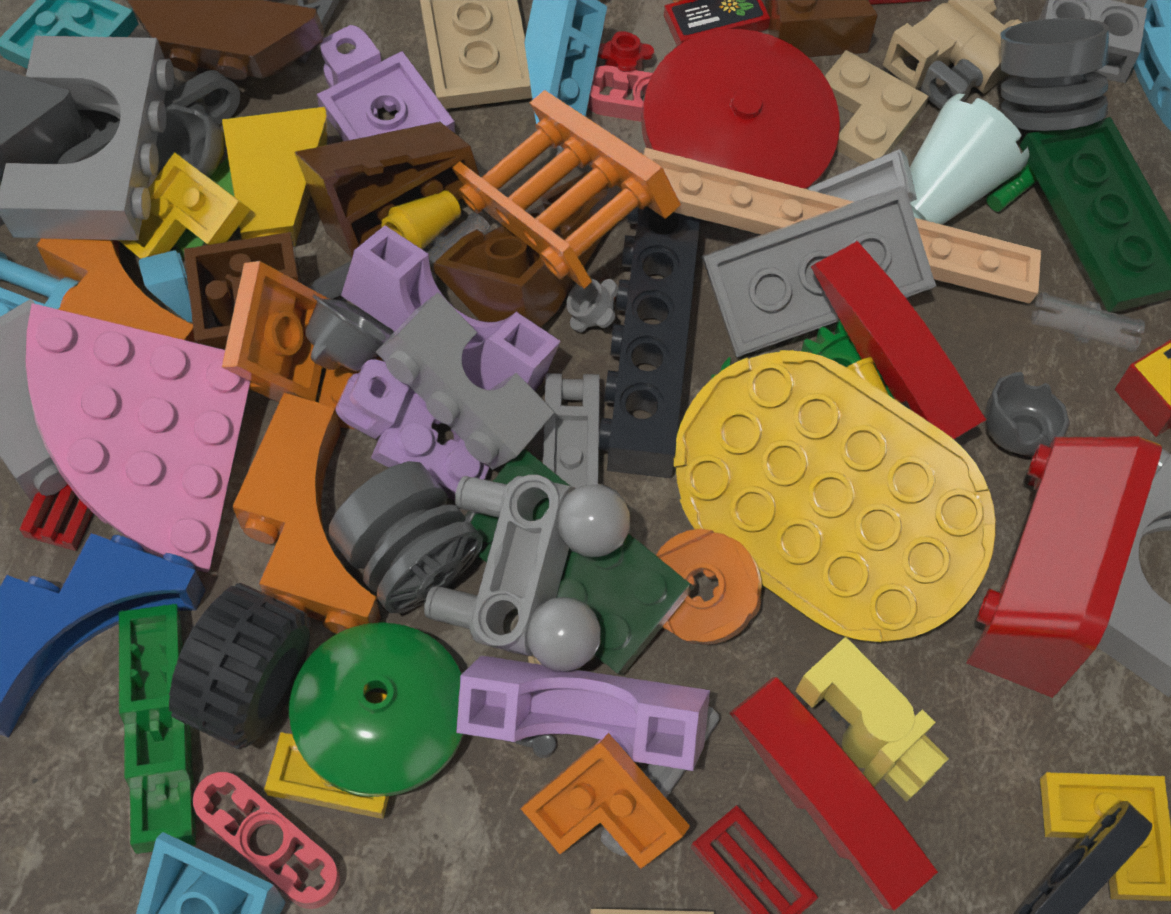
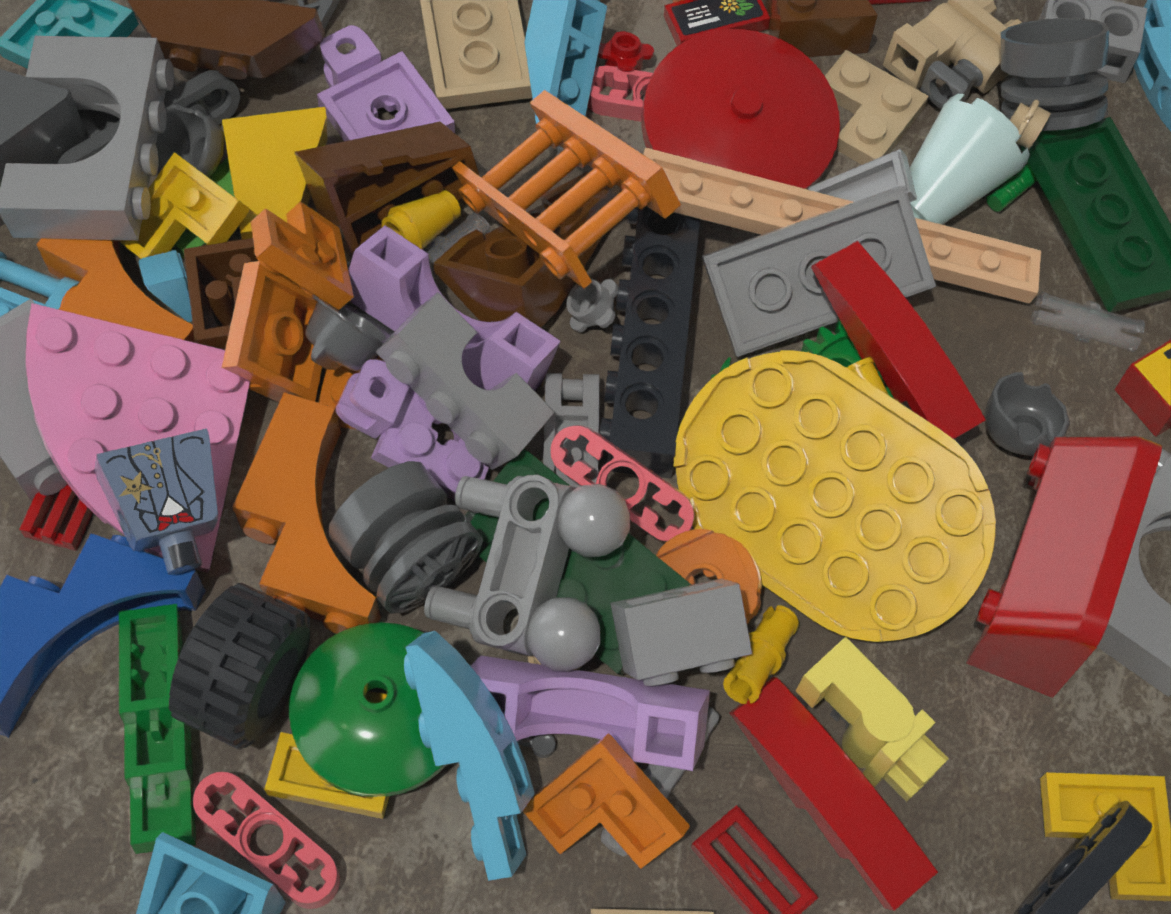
(163, 495): none -> sand blue torso
(305, 251): none -> orange plate
(468, 727): none -> medium azure slope
(596, 447): none -> coral beam
(681, 631): none -> light grey brick
(767, 655): none -> yellow pin
(1029, 122): none -> tan plate

